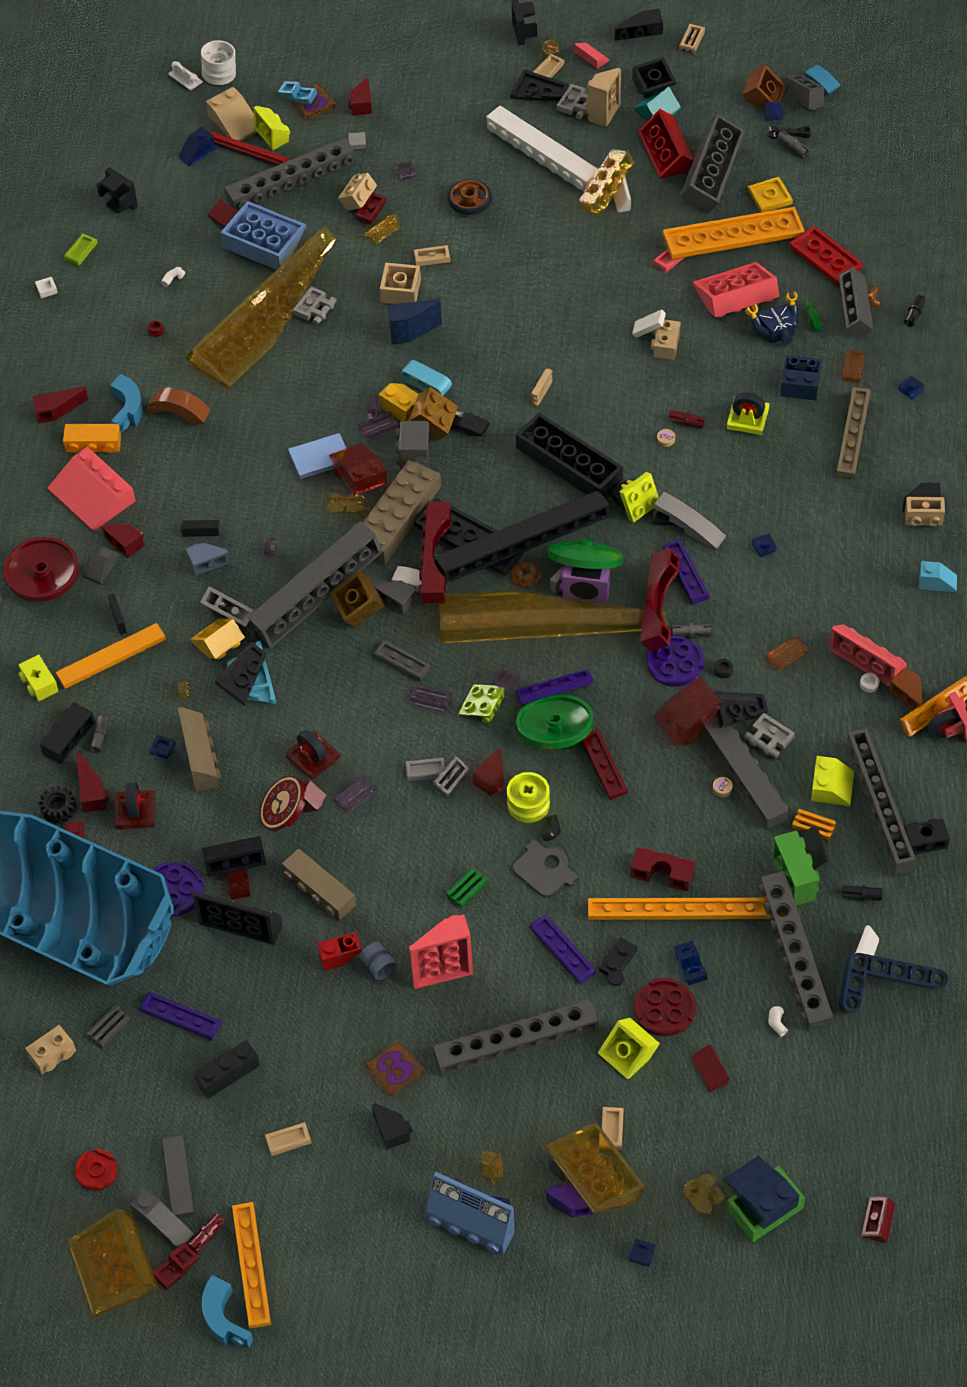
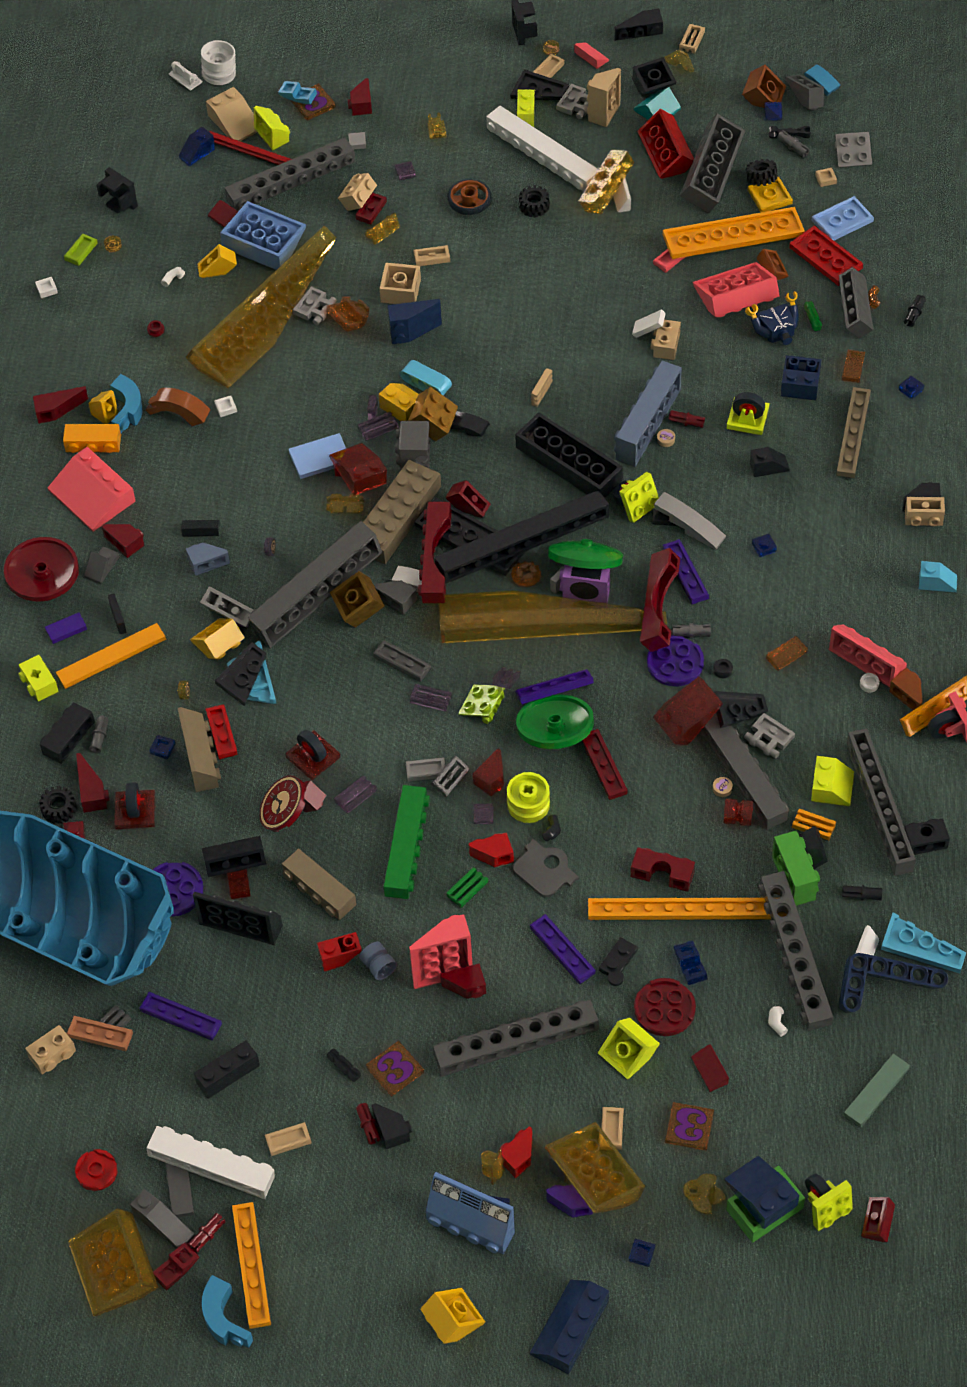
(65, 628): none -> dark purple tile
(100, 1033): none -> nougat plate
(104, 406): none -> yellow slope
(112, 243): none -> clear yellow tile
(210, 1161): none -> white brick
(217, 262): none -> yellow slope
(221, 731): none -> red plate
(225, 406): none -> white tile
(344, 1065): none -> black axle
(349, 313): none -> clear orange slope
(368, 1123): none -> dark red axle
(405, 842): none -> green brick
(436, 127): none -> clear yellow plate
(452, 1315): none -> yellow slope
(465, 981): none -> dark red slope
(467, 499): none -> dark red slope
(483, 814): none -> tile
(492, 850): none -> red slope
(518, 1152): none -> red slope
(526, 106): none -> neon yellow brick
(534, 194): none -> black tyre
(570, 1324): none -> dark blue slope
(647, 413): none -> sand blue brick
(680, 57): none -> clear yellow panel
(689, 1126): none -> clear orange tile
(738, 812): none -> clear red wheel
(761, 172): none -> black tyre
(767, 462): none -> black slope
(771, 261): none -> dark orange slope
(826, 177): none -> tan tile
(827, 1200): none -> neon yellow plate
(842, 218): none -> light blue tile
(853, 149): none -> light grey hinge
(876, 1090): none -> sand green tile
(911, 942): none -> medium azure wing

